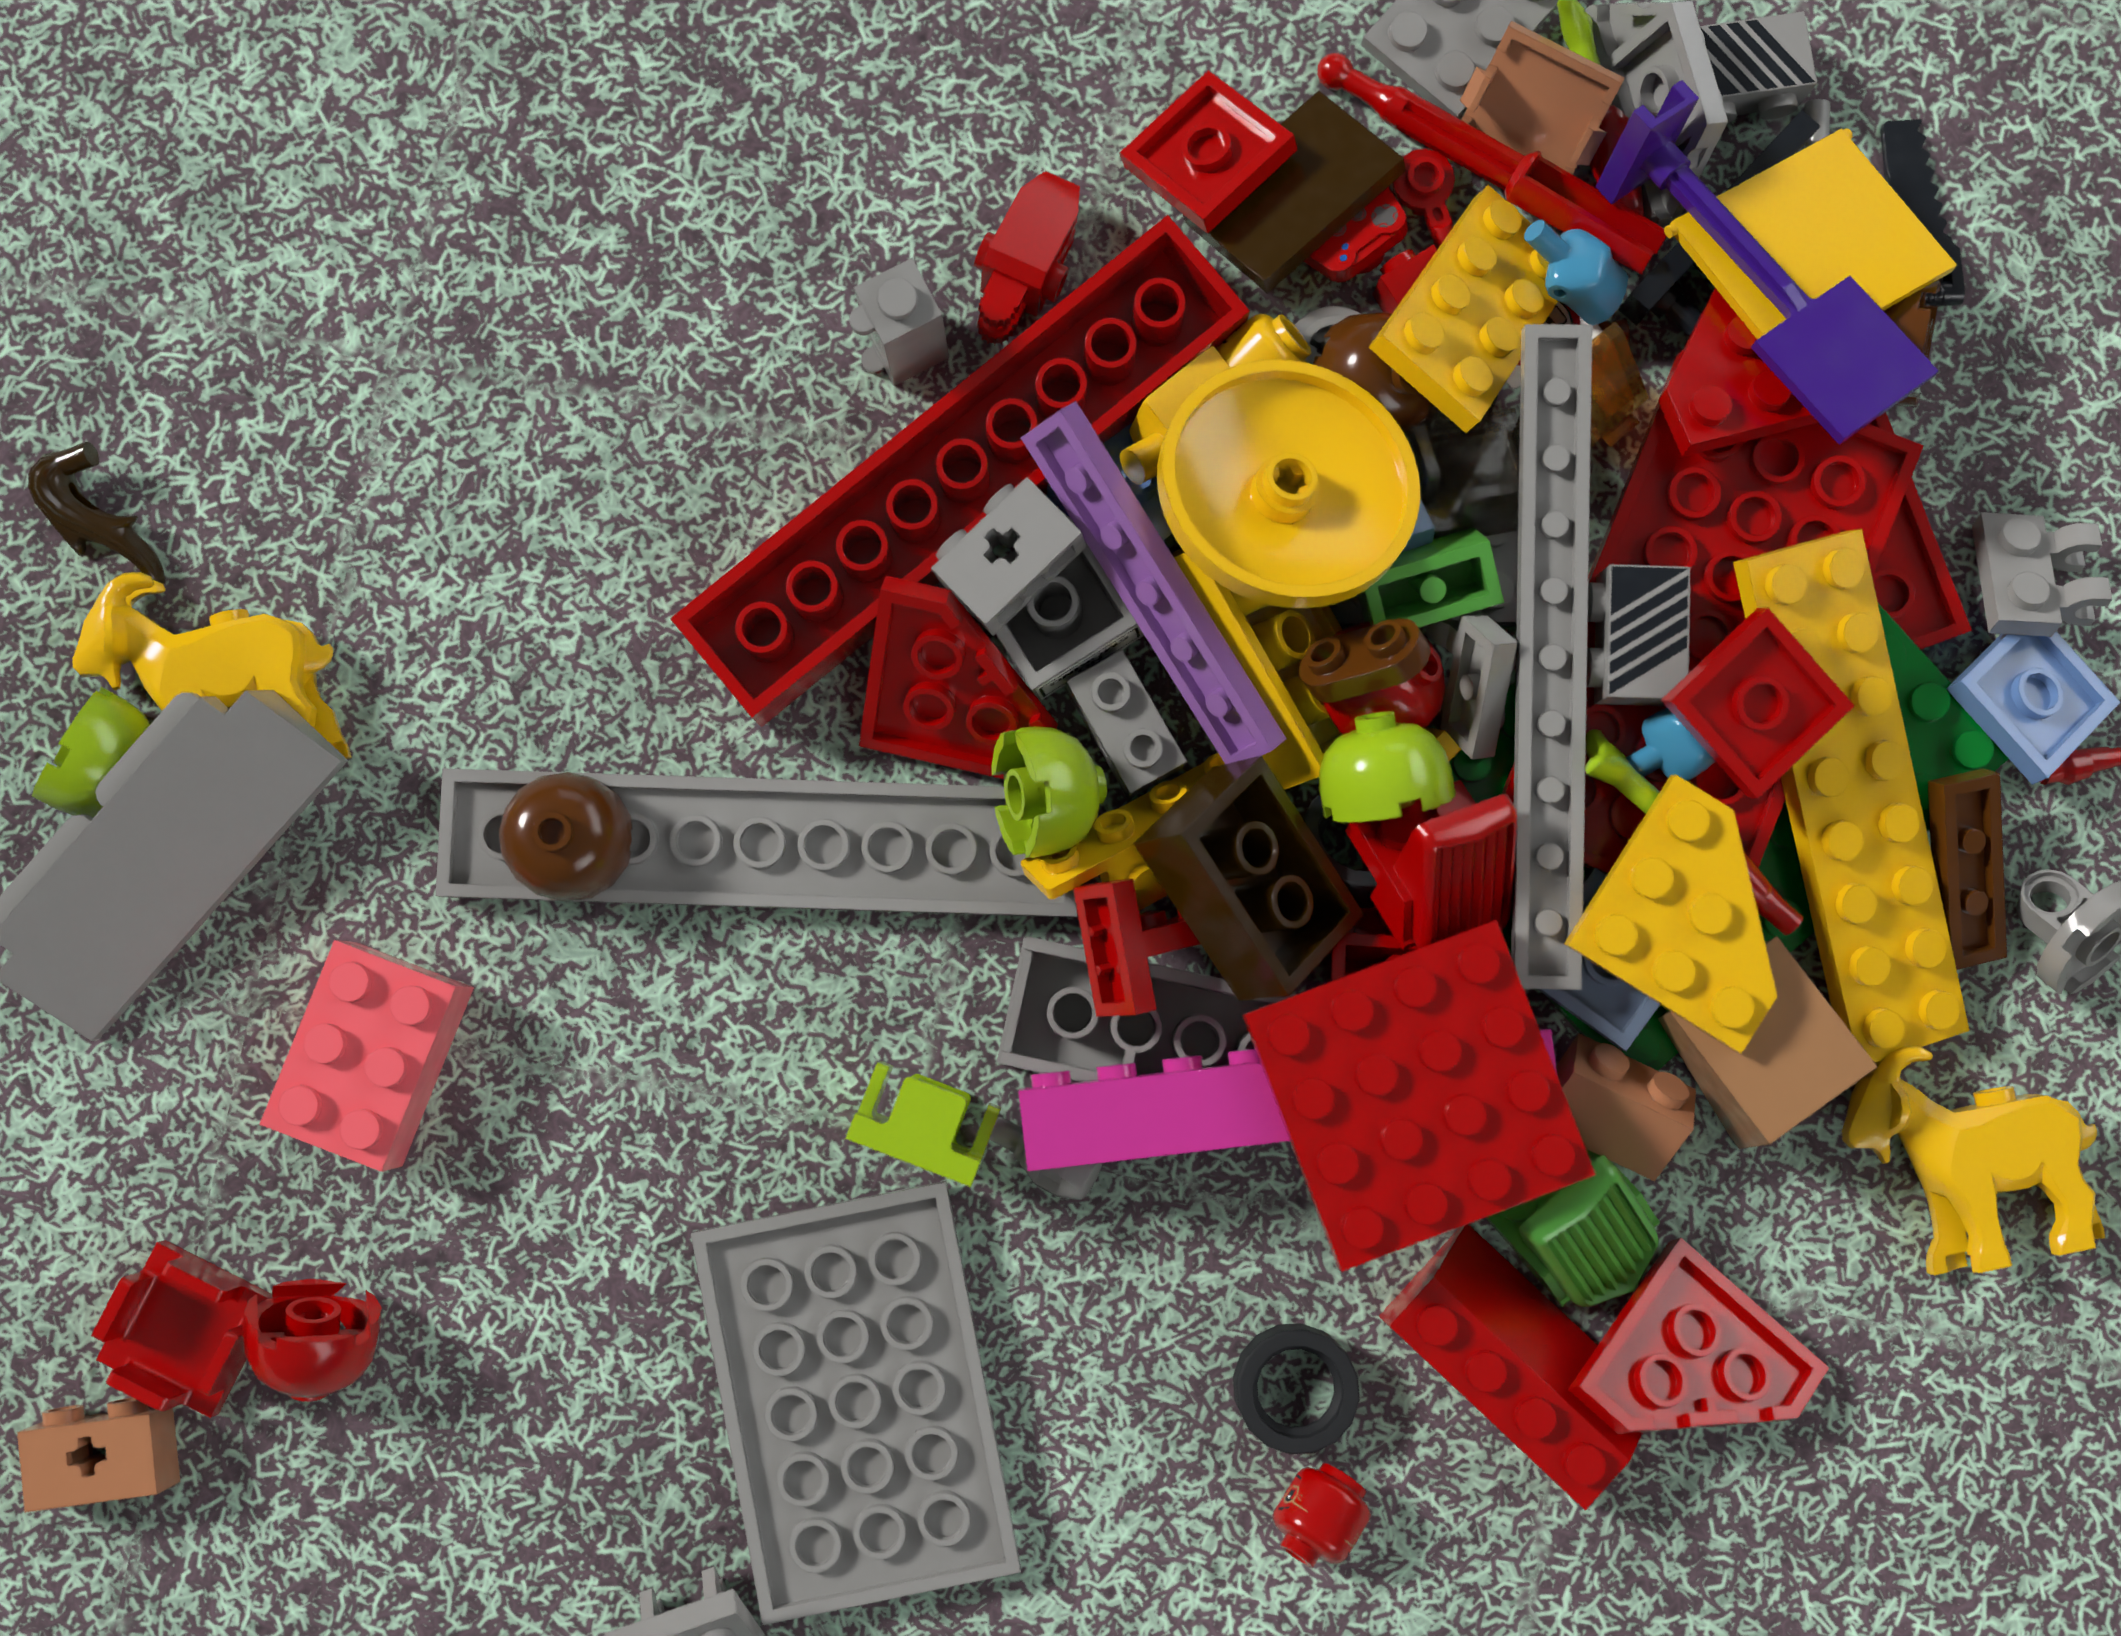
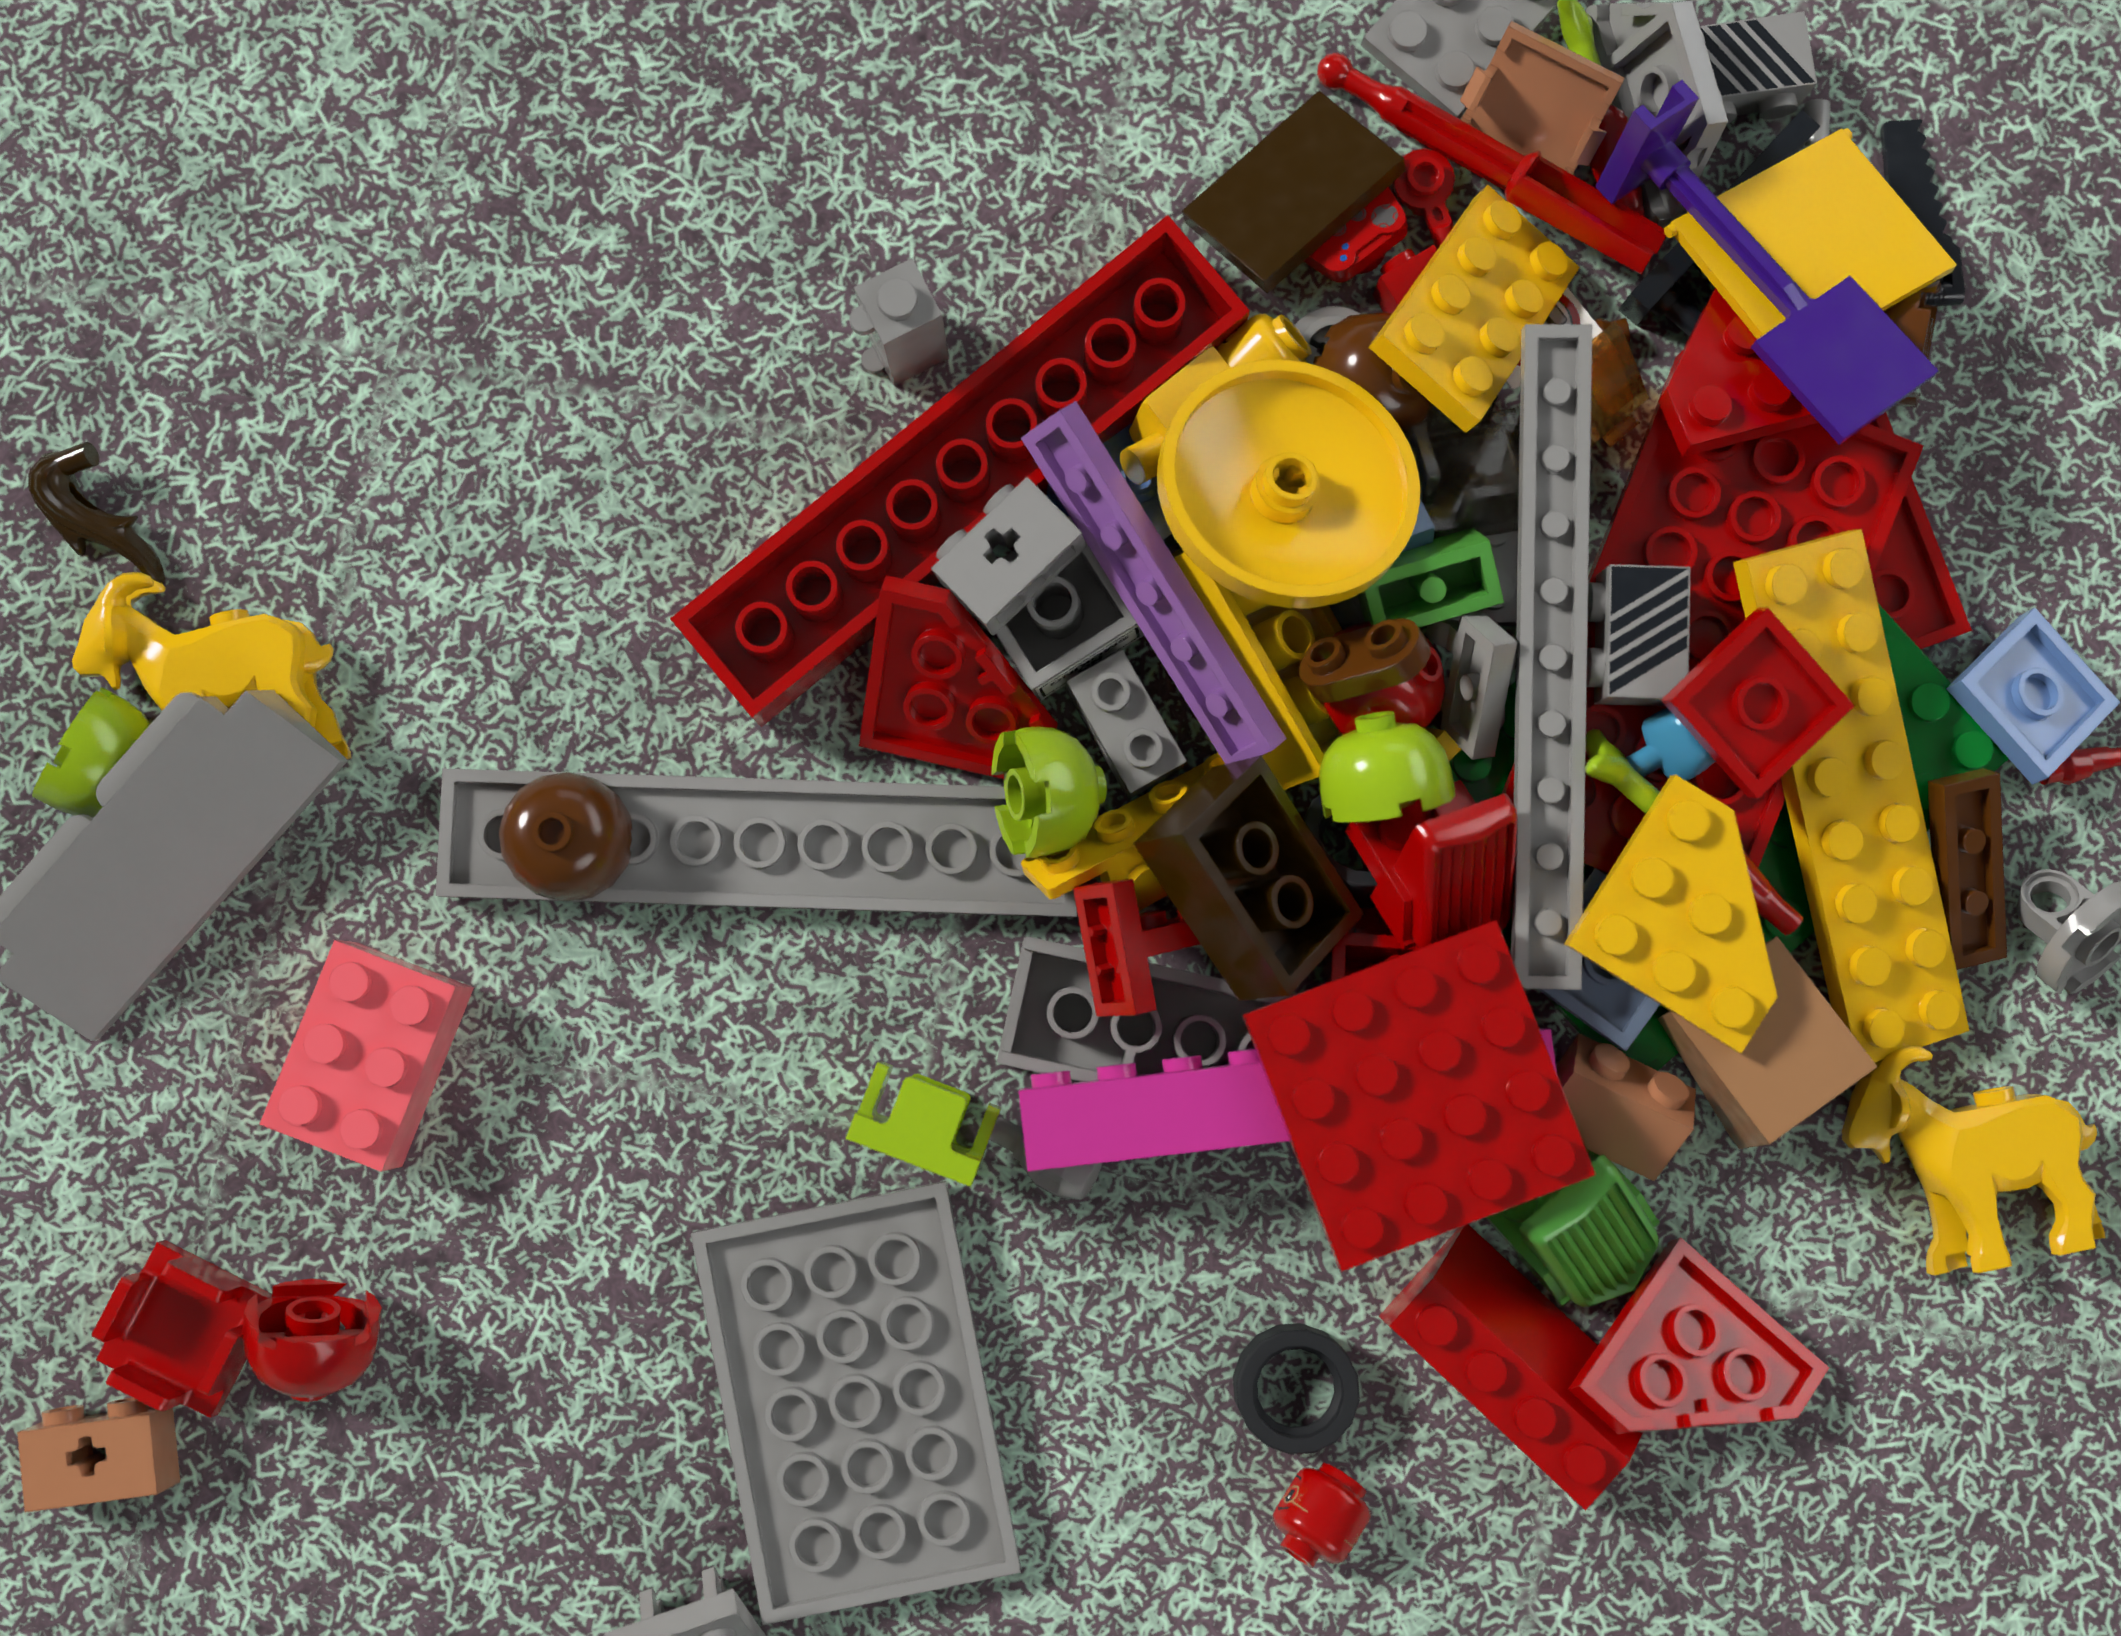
(1026, 255): red hinge -> none
(1208, 151): red plate -> none
(1579, 271): dark azure piece -> none
(2019, 579): light grey plate -> none

